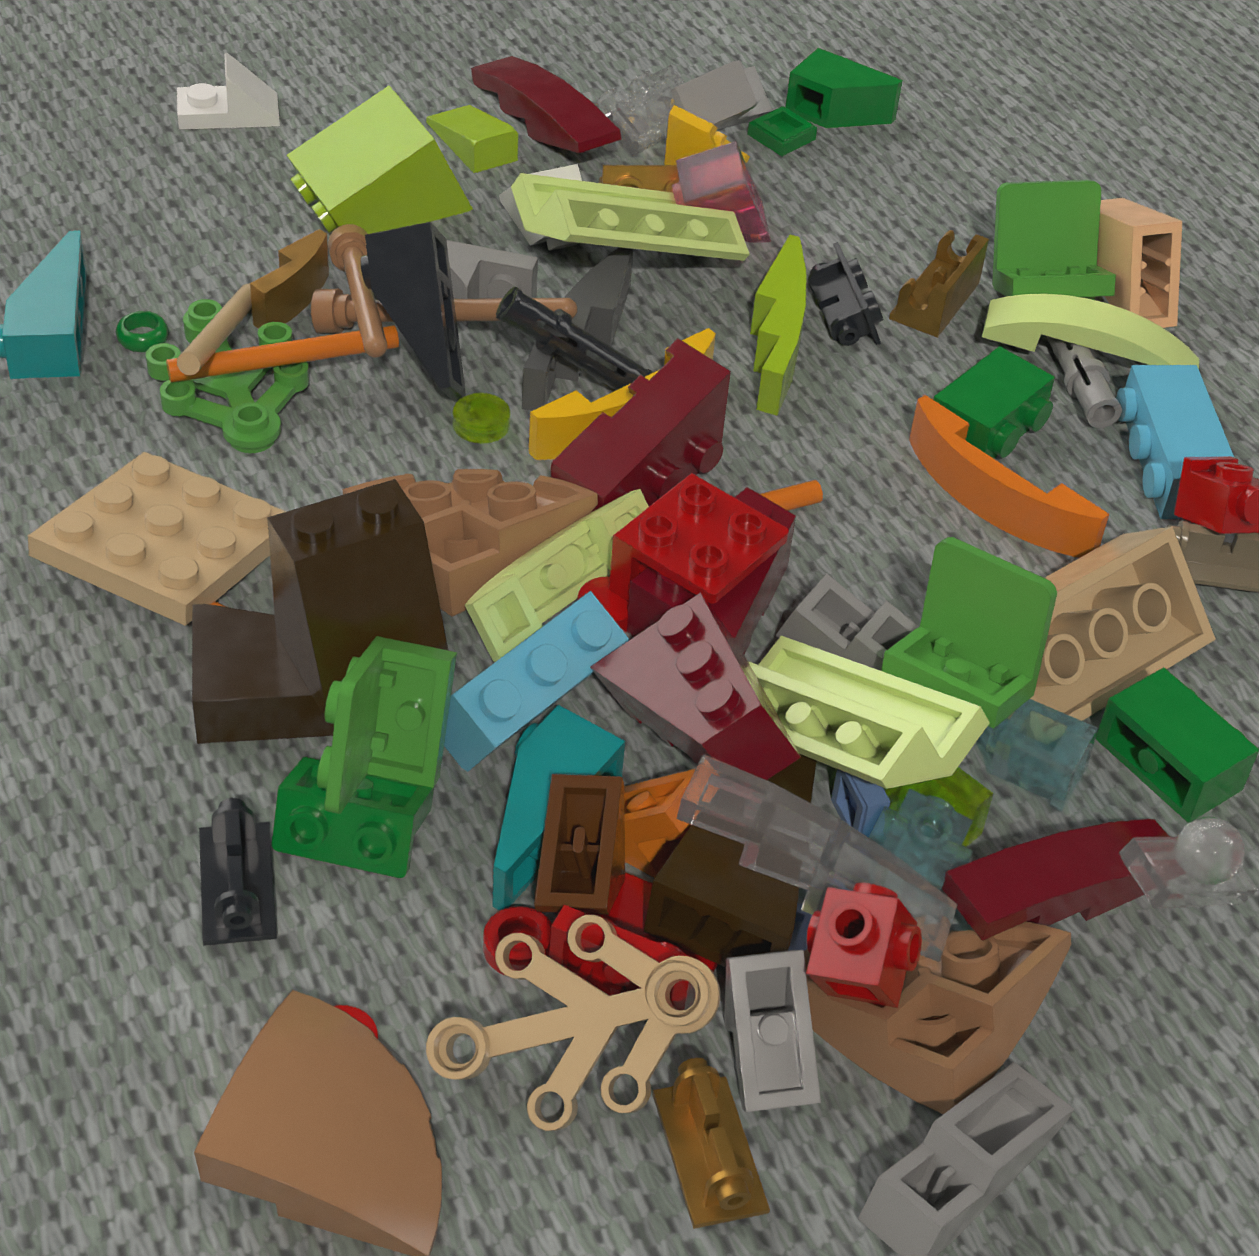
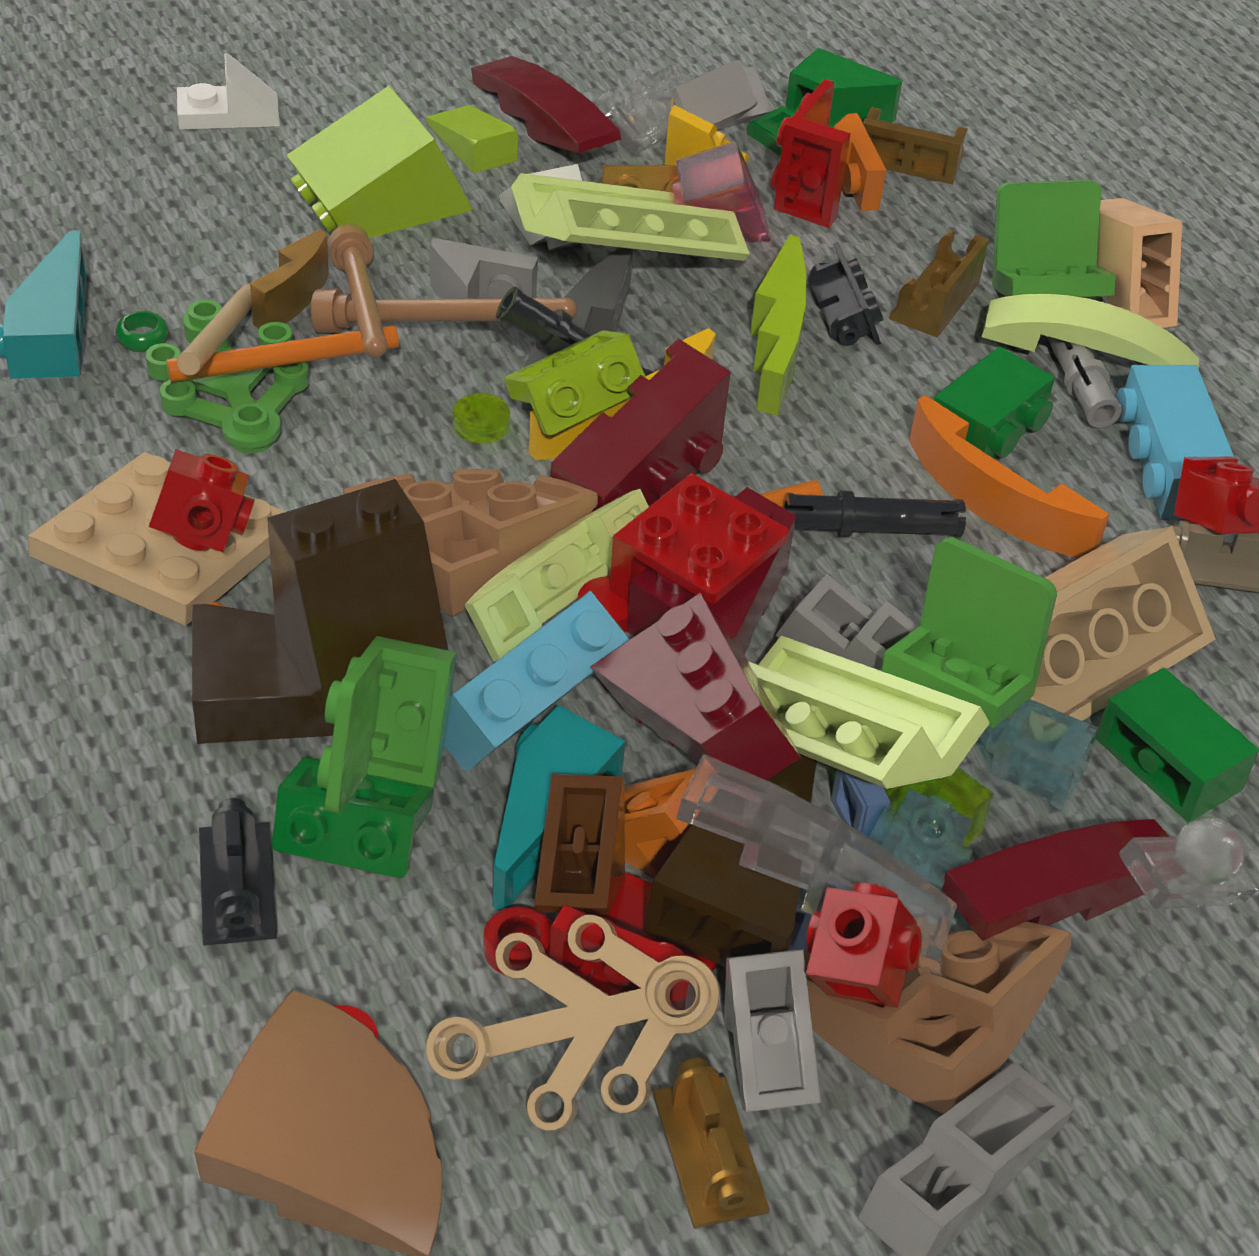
(202, 501): none -> red brick
(414, 284): black slope -> none
(577, 380): none -> lime bracket
(811, 160): none -> red bracket
(864, 168): none -> orange slope
(876, 515): none -> black pin
(916, 150): none -> pearl gold hinge

